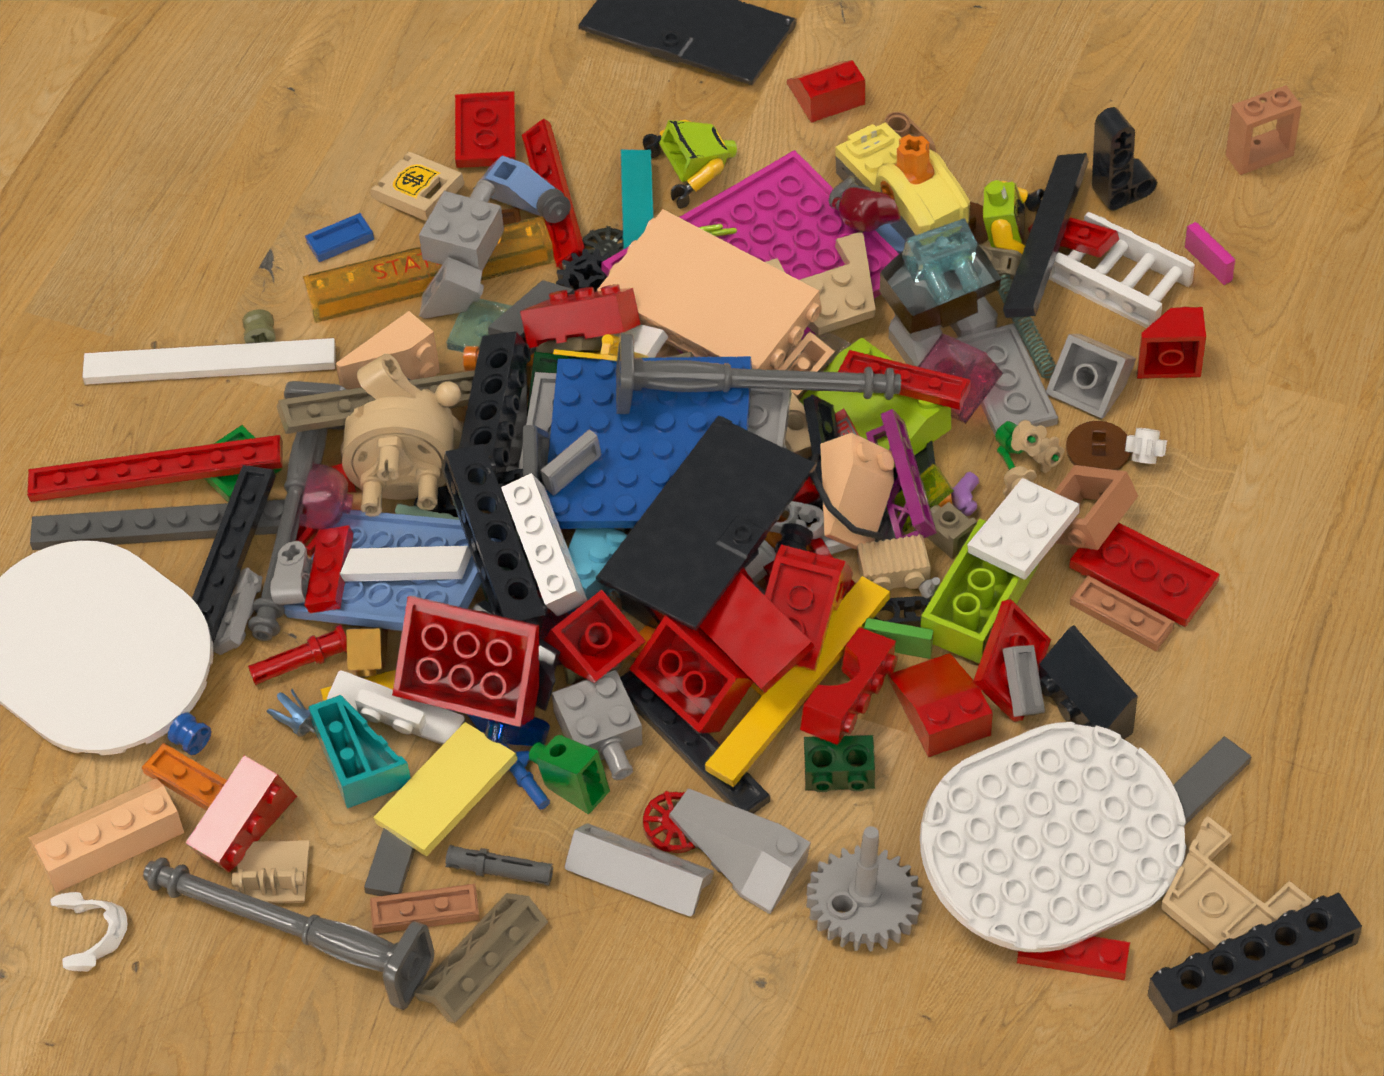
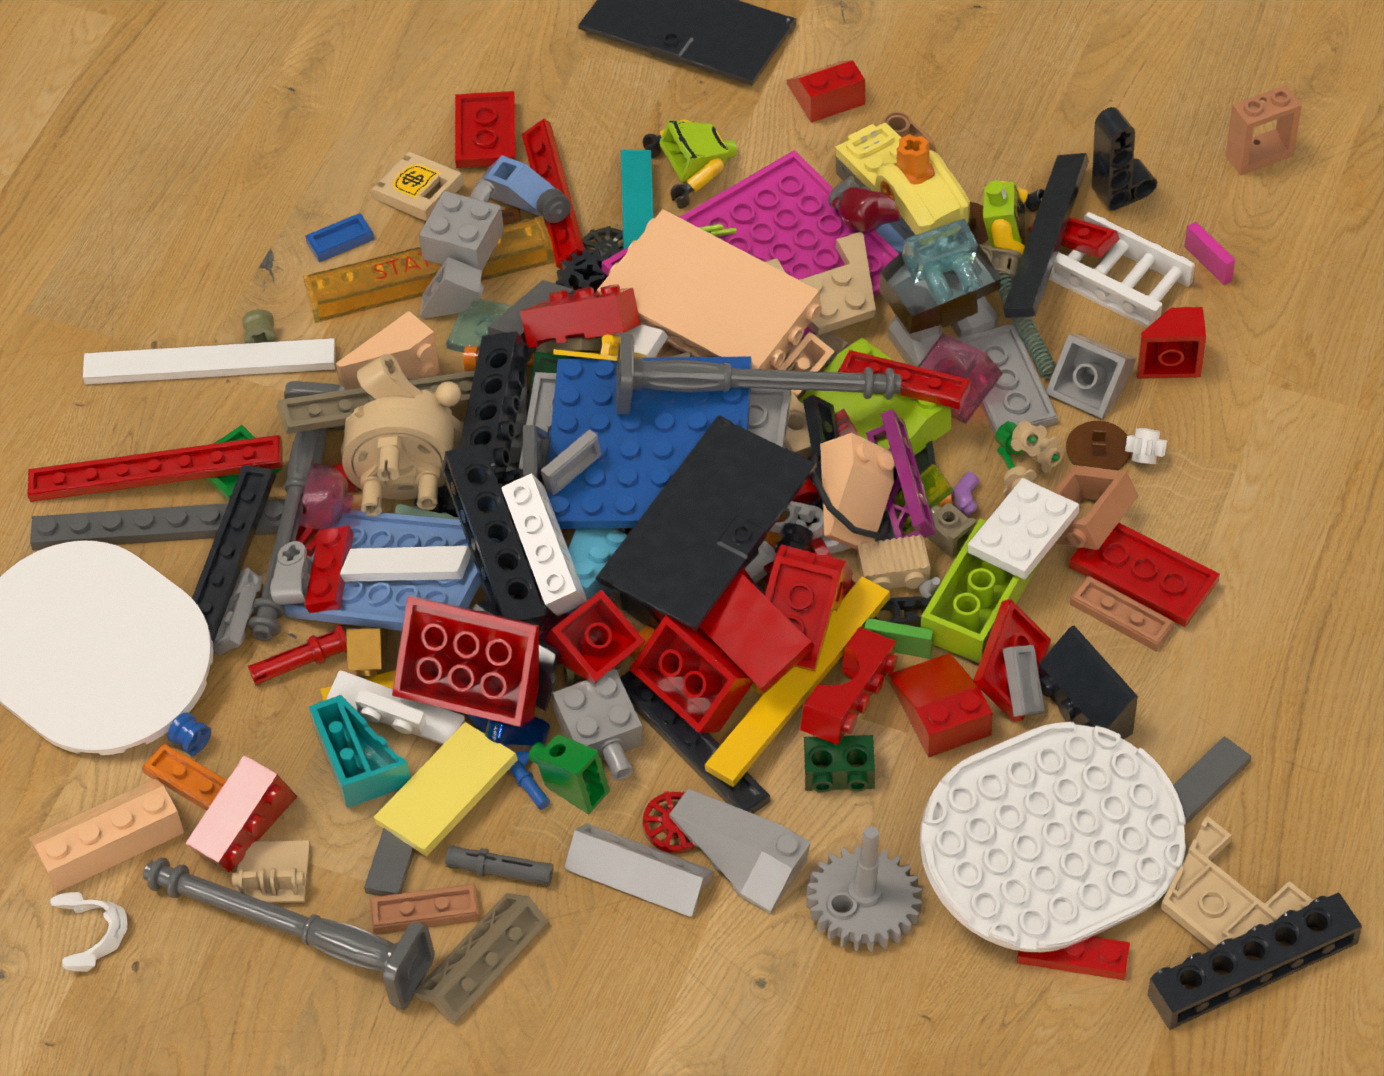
(301, 718): flat silver piece -> none

